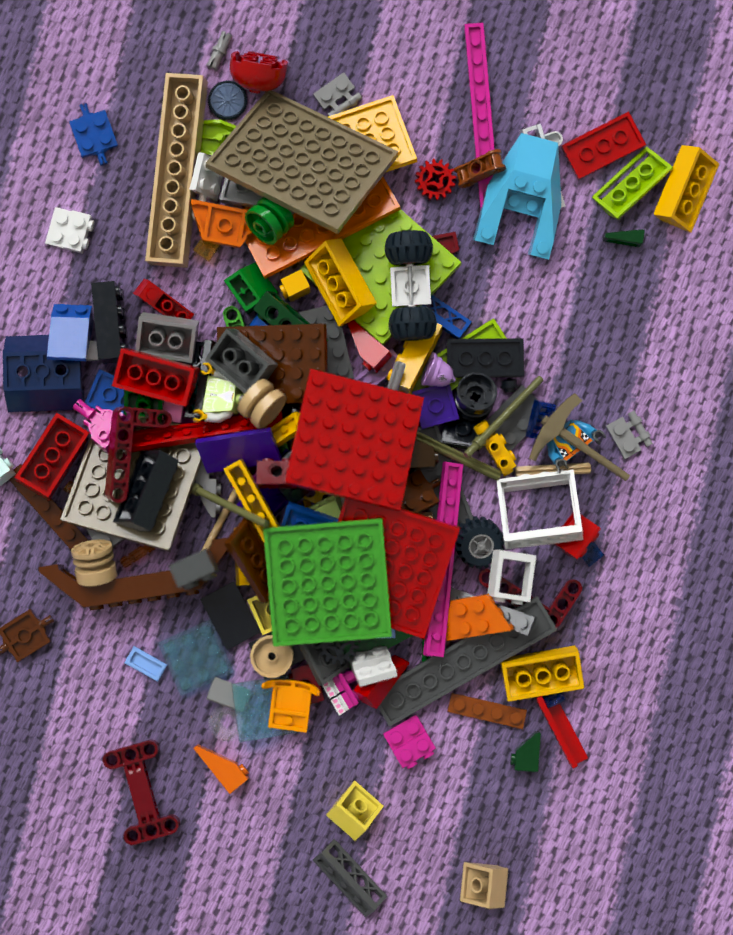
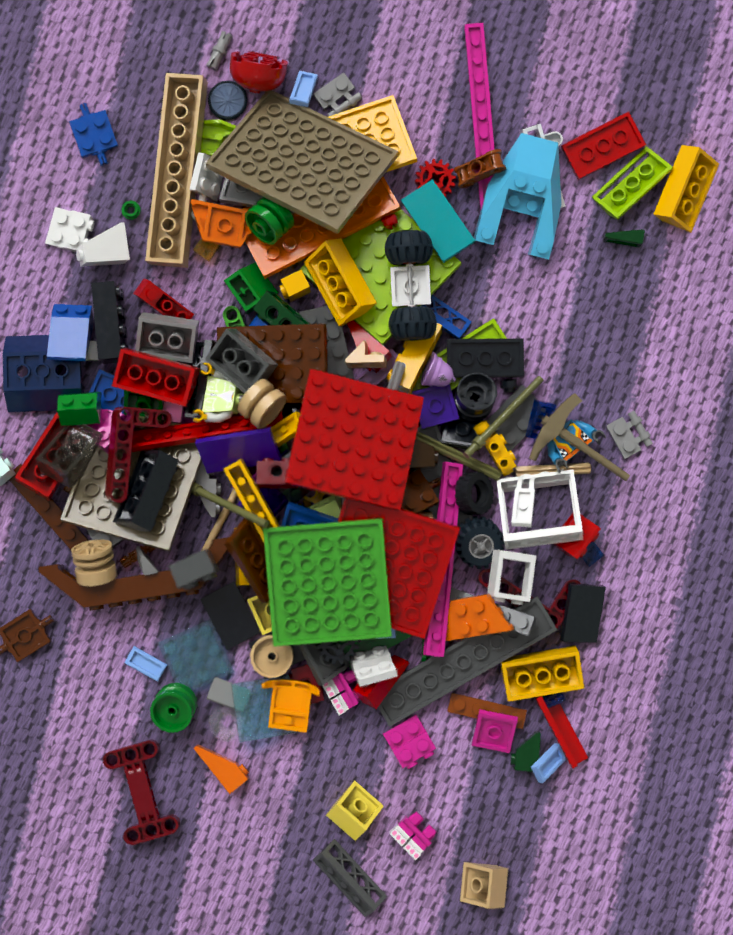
(69, 454): none -> clear smoke slope
(79, 408): none -> green slope
(105, 248): none -> white slope
(126, 206): none -> green plate
(145, 563): none -> light grey slope
(173, 707): none -> green wheel
(303, 89): none -> light blue tile
(360, 359): none -> tan slope
(389, 221): none -> red hinge
(419, 840): none -> dark pink hips
(437, 218): none -> teal tile
(484, 493): none -> black tyre
(494, 731): none -> dark pink plate
(523, 503): none -> white hinge
(548, 763): none -> light blue tile
(582, 613): none -> black tile

